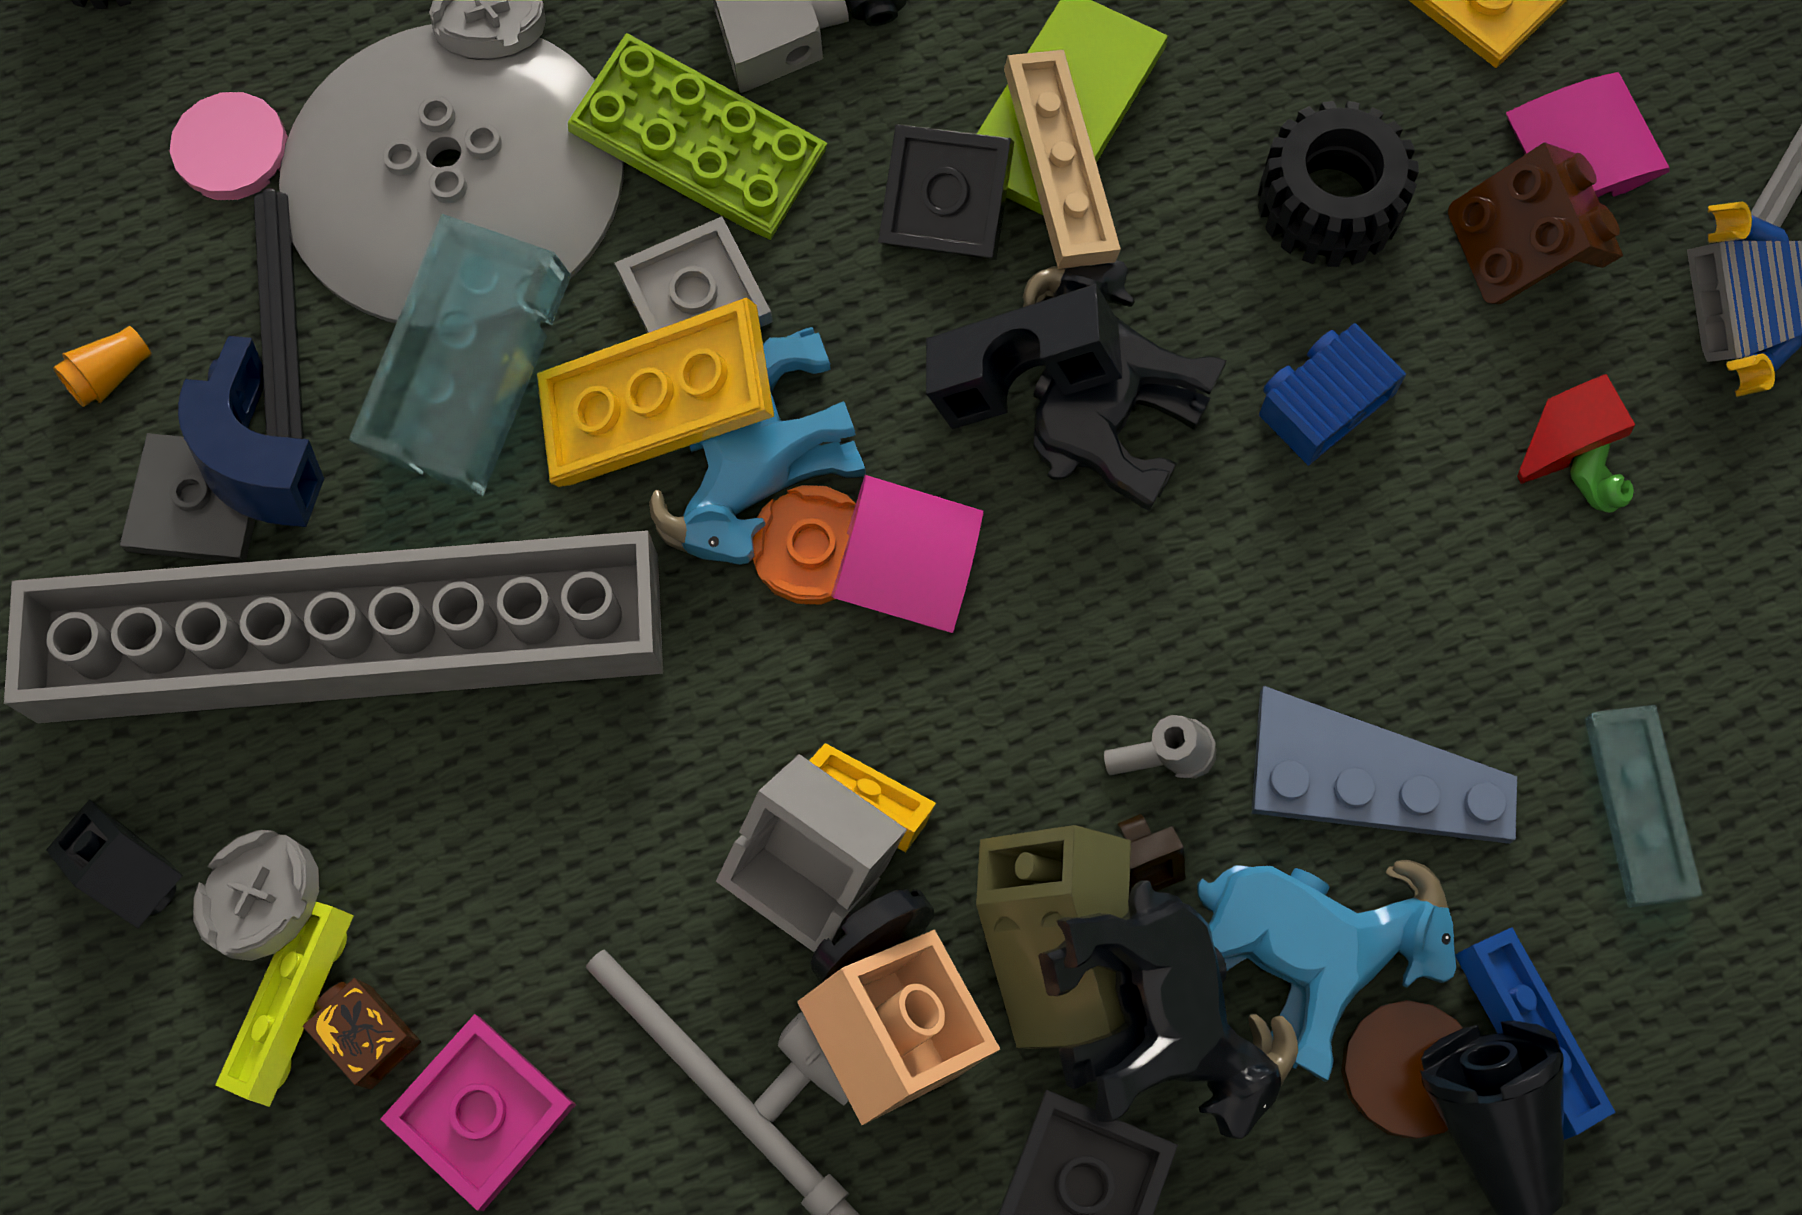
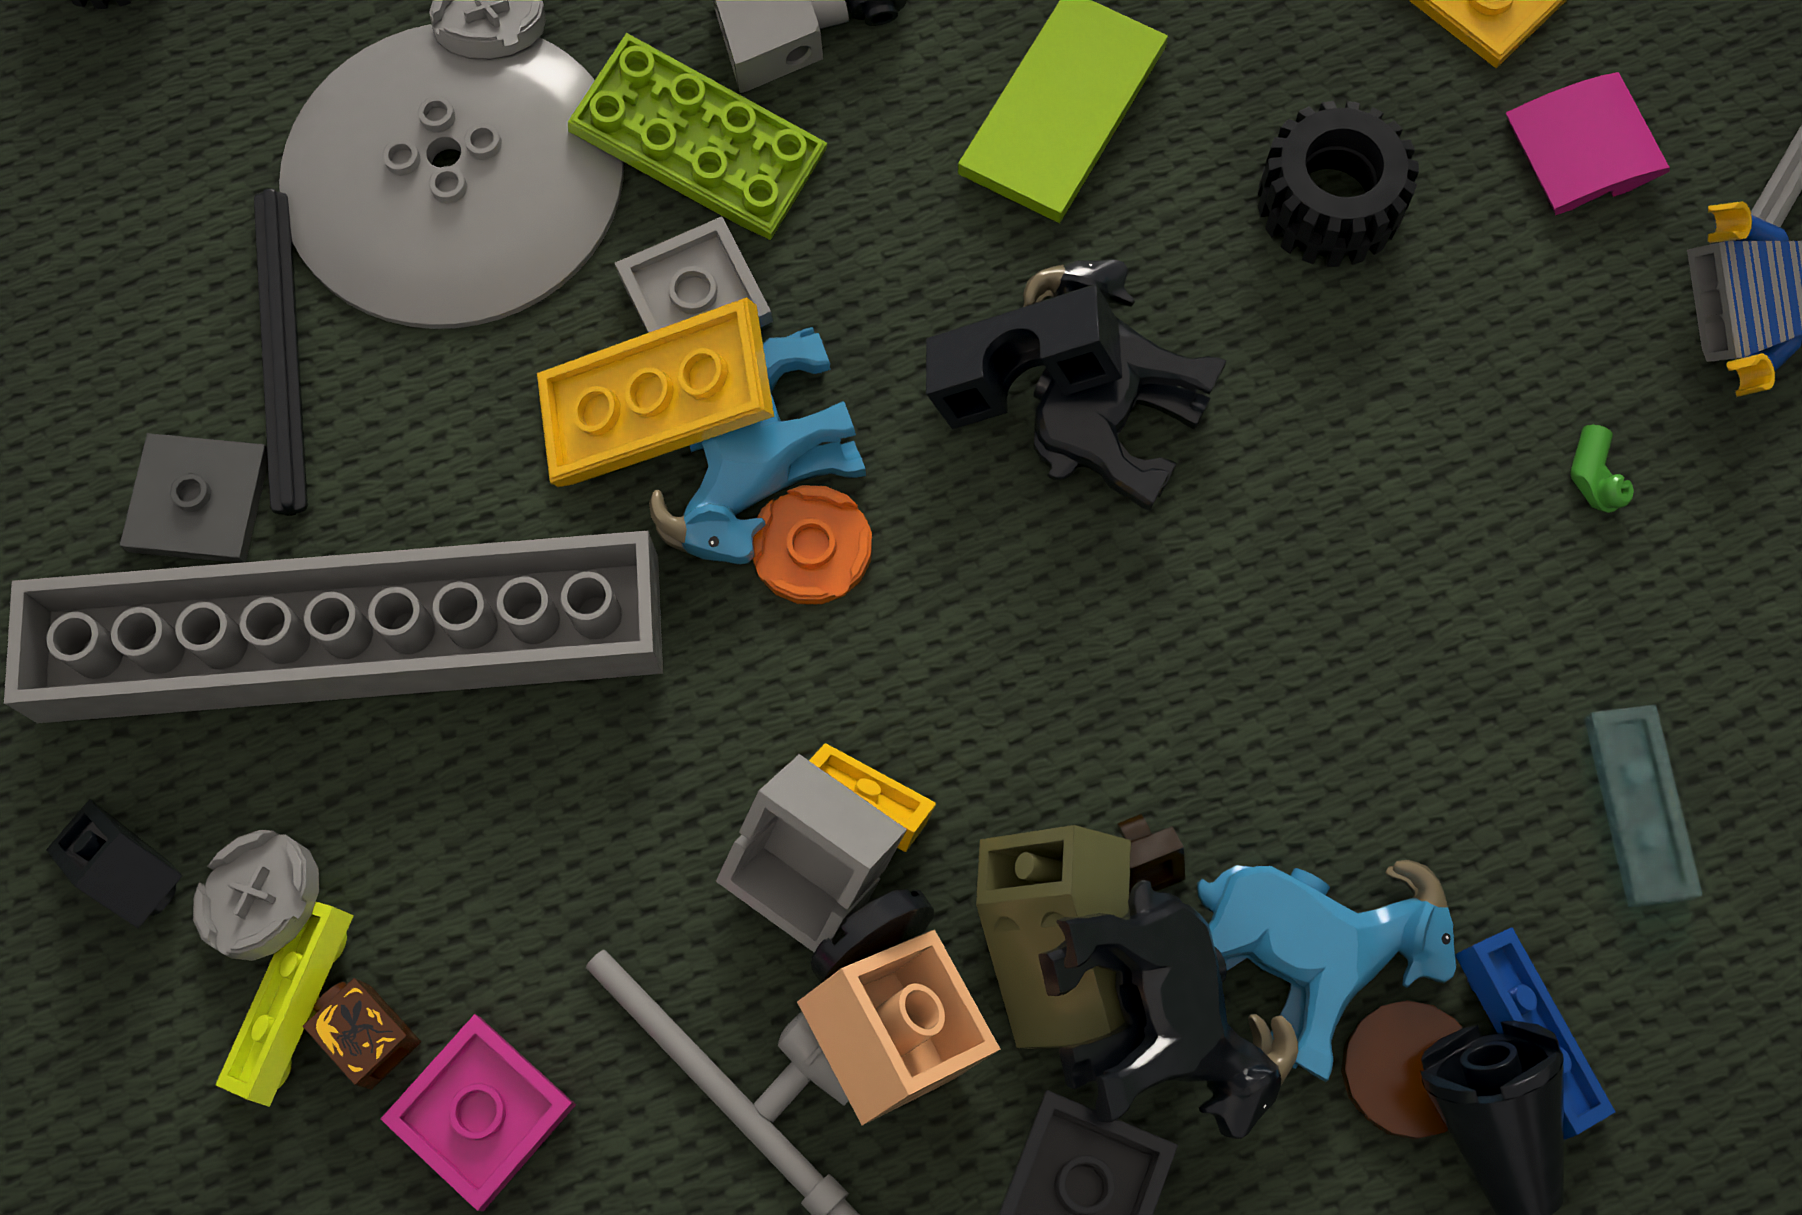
(101, 366): light orange cone -> none
(228, 145): bright pink tile -> none
(248, 471): dark blue arch -> none
(461, 354): clear light blue piece -> none
(908, 554): dark pink slope -> none
(946, 191): black plate -> none
(1061, 159): tan plate -> none
(1176, 743): light grey piece -> none
(1330, 392): blue brick -> none
(1358, 774): sand blue wing -> none
(1533, 222): reddish brown bracket -> none
(1573, 425): red slope -> none

